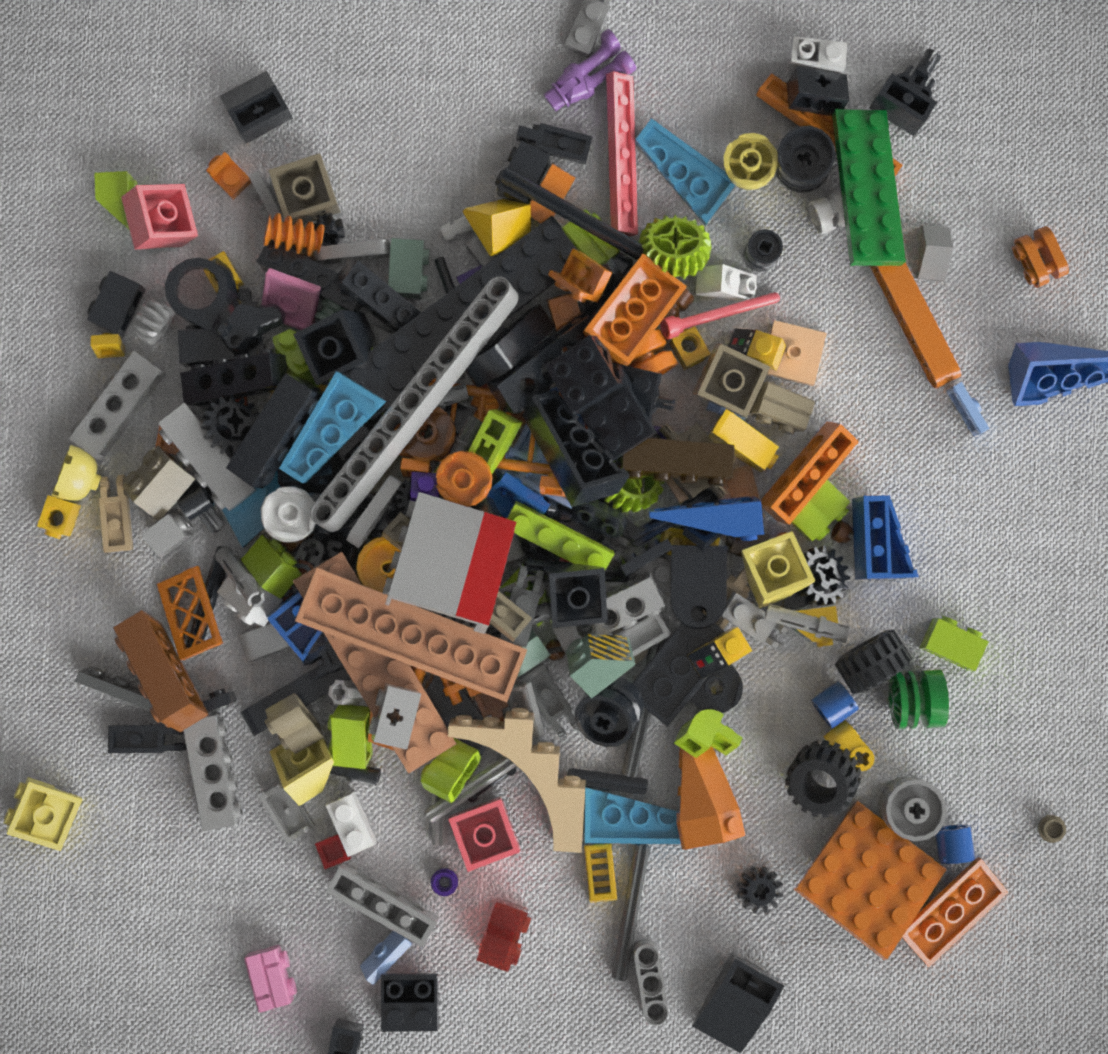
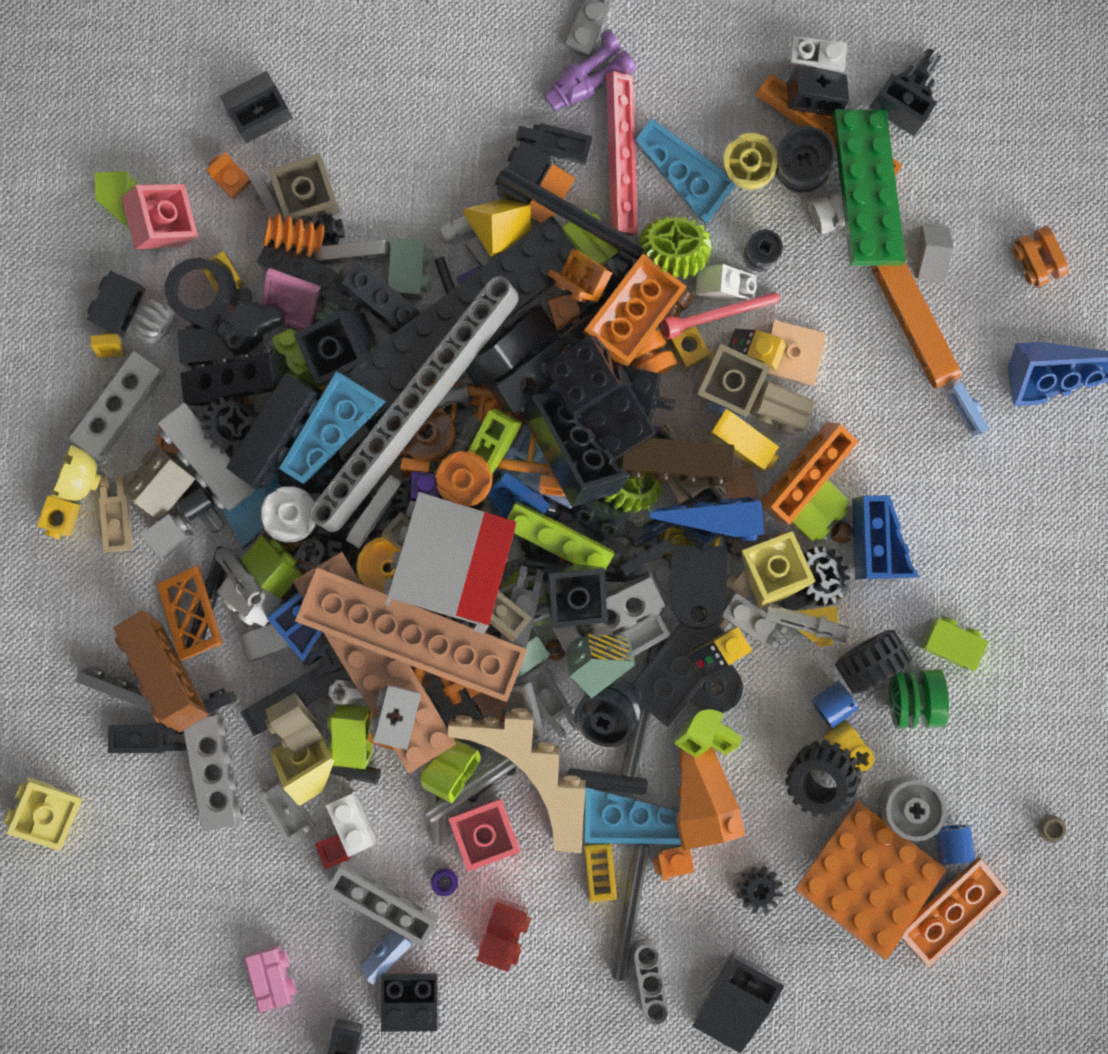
(673, 862): none -> orange bracket

